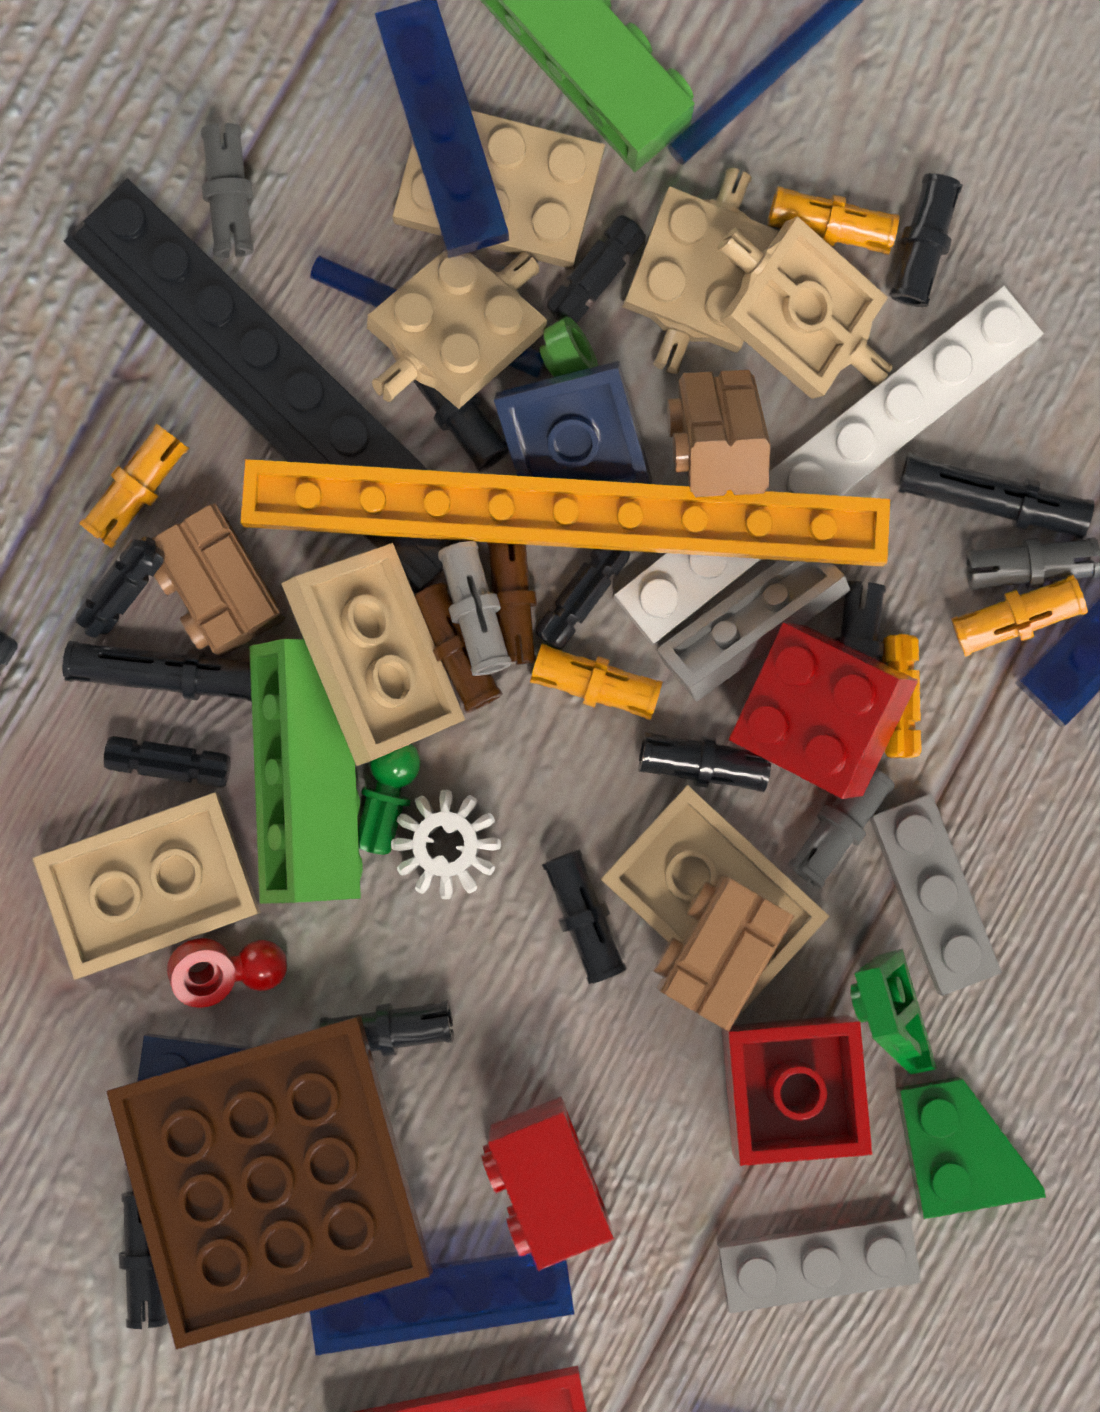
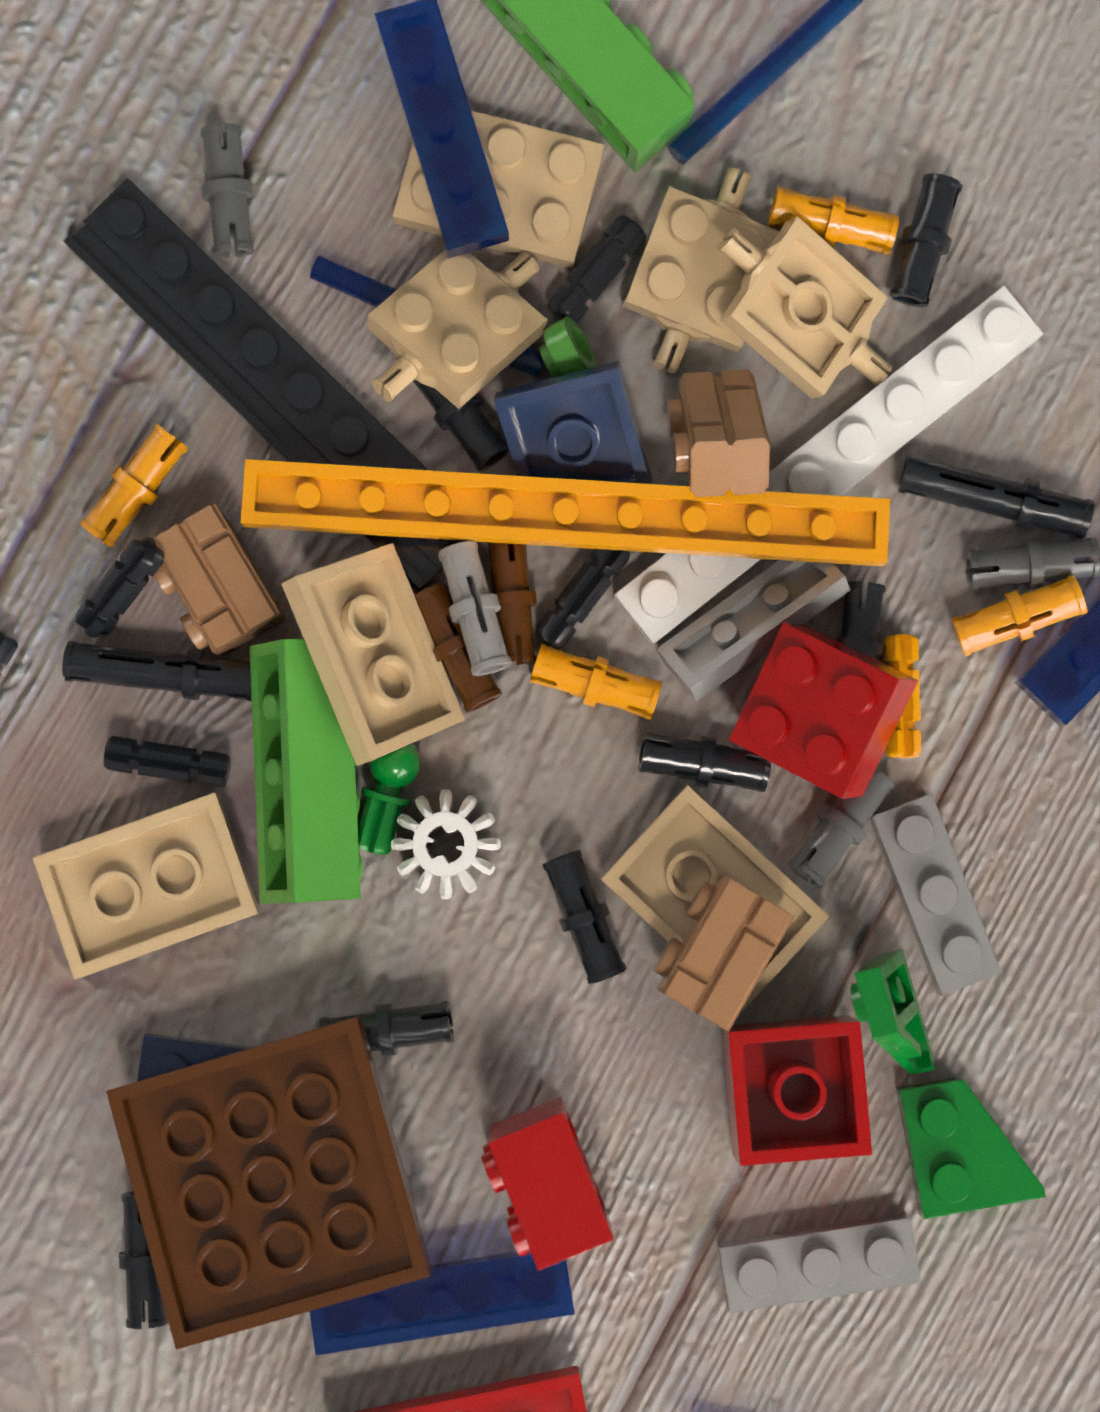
(258, 966): red plate -> none

